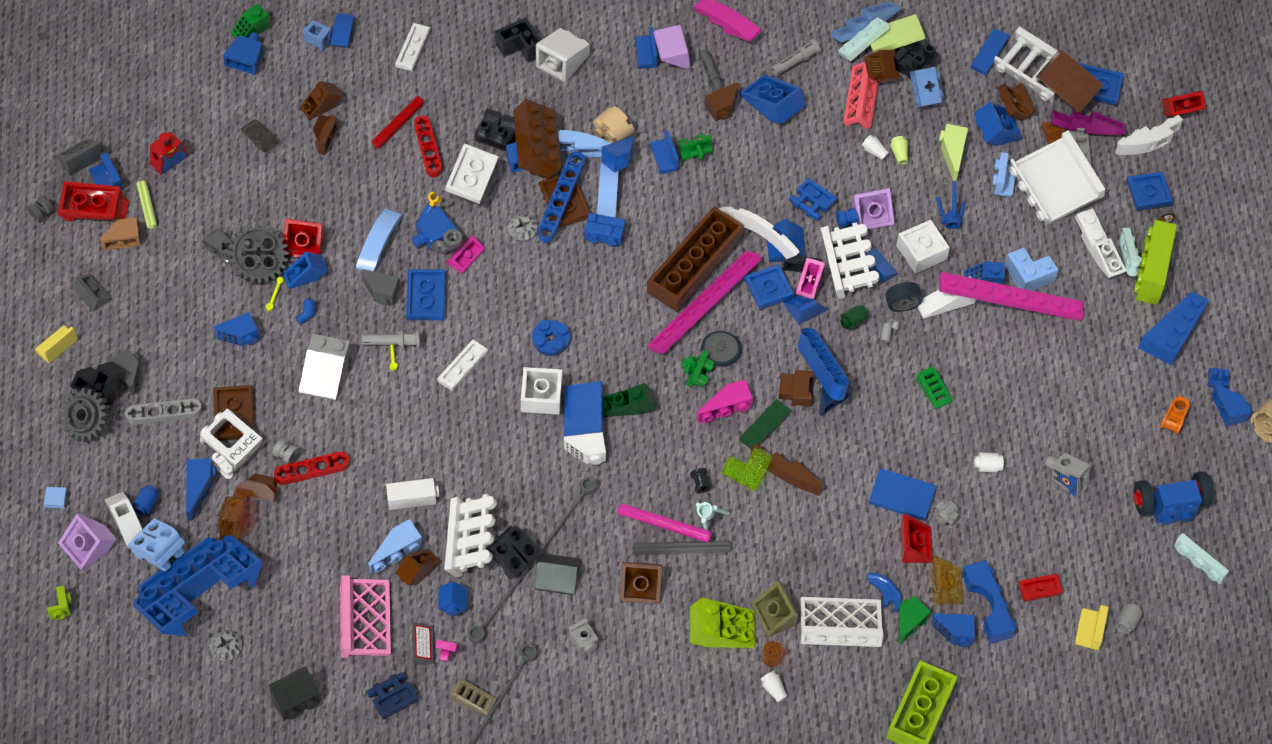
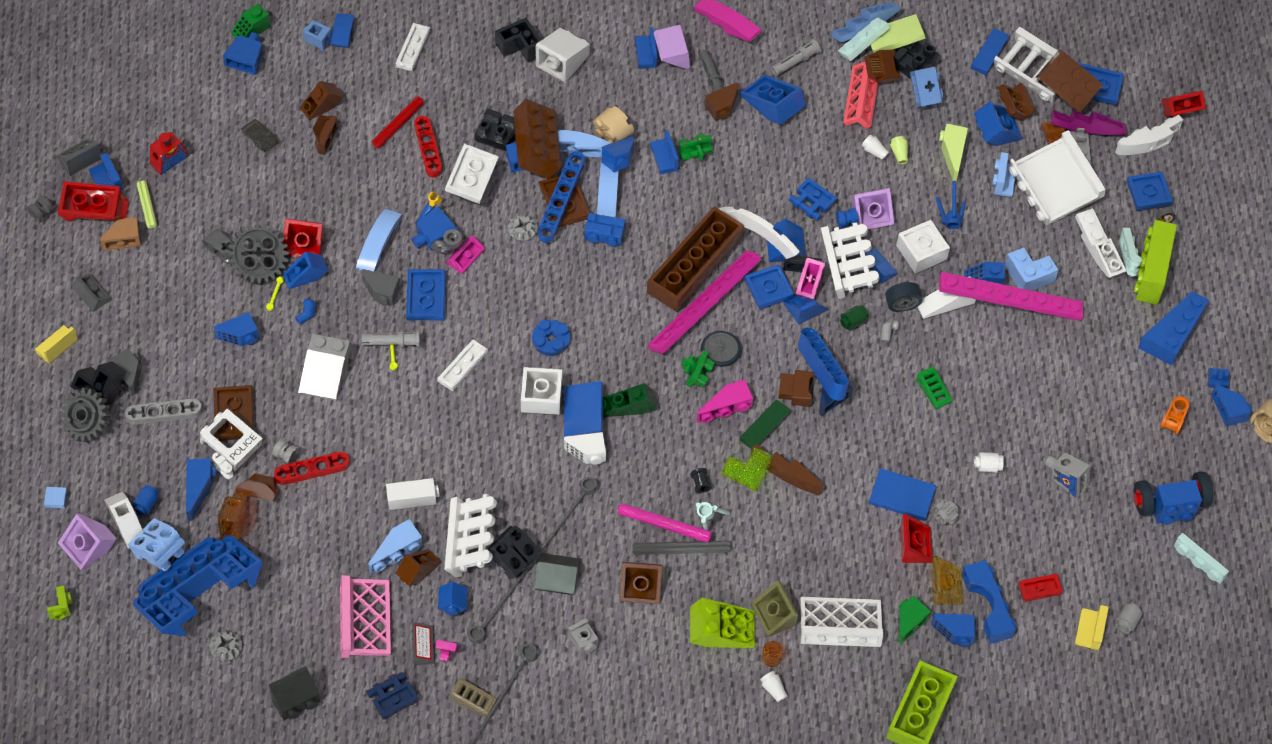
(889, 591): blue piece -> none

